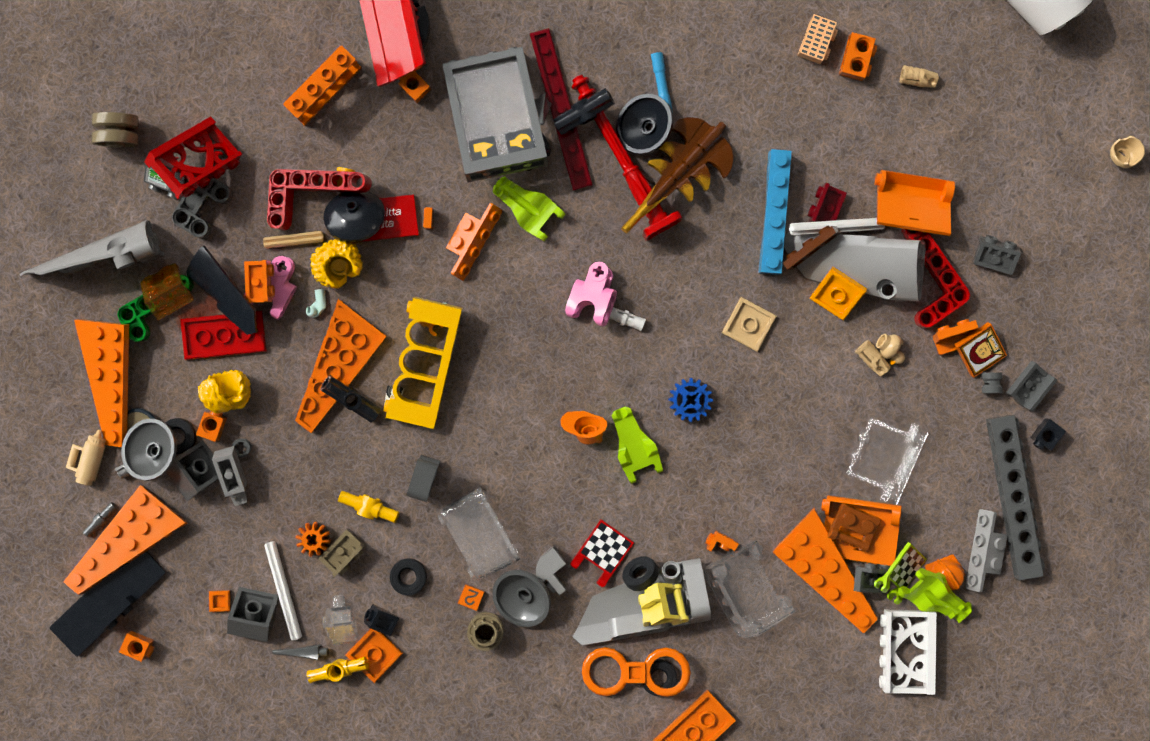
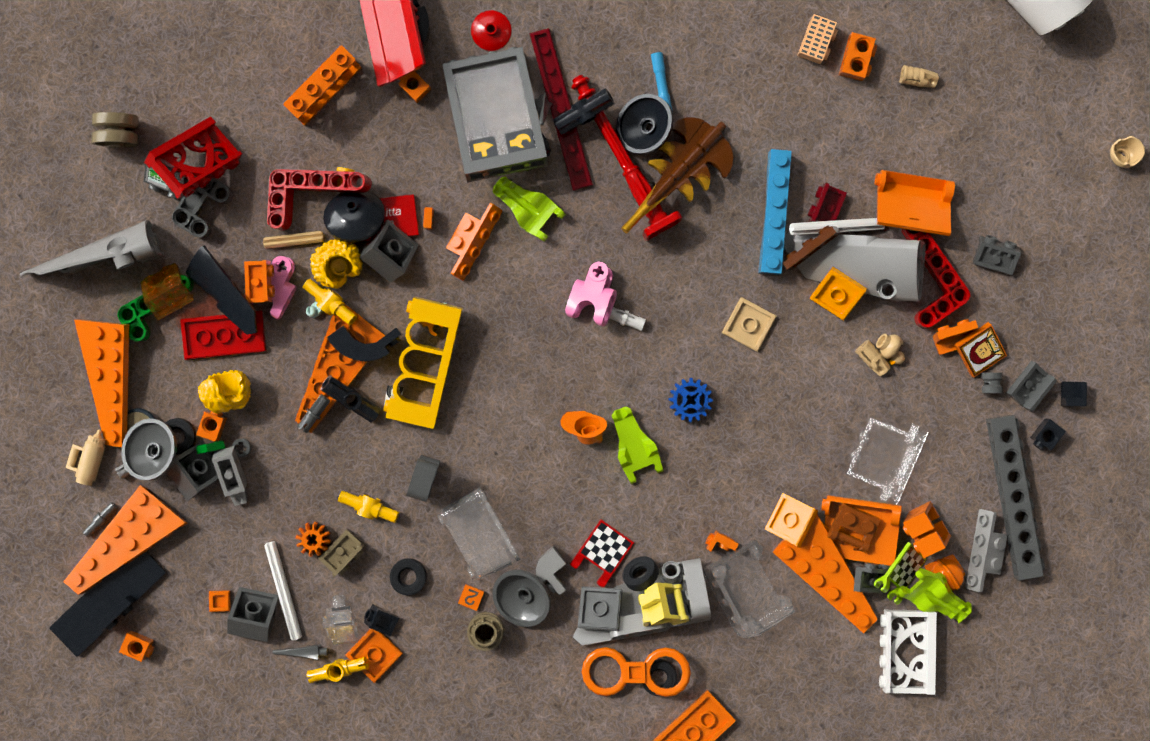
(210, 447): none -> green tile
(313, 413): none -> dark grey axle
(329, 302): none -> yellow pin
(350, 347): none -> black arch
(389, 251): none -> dark grey slope
(496, 39): none -> red dish
(600, 608): none -> tile
(791, 520): none -> light orange tile
(928, 536): none -> orange piece
(1073, 393): none -> black panel

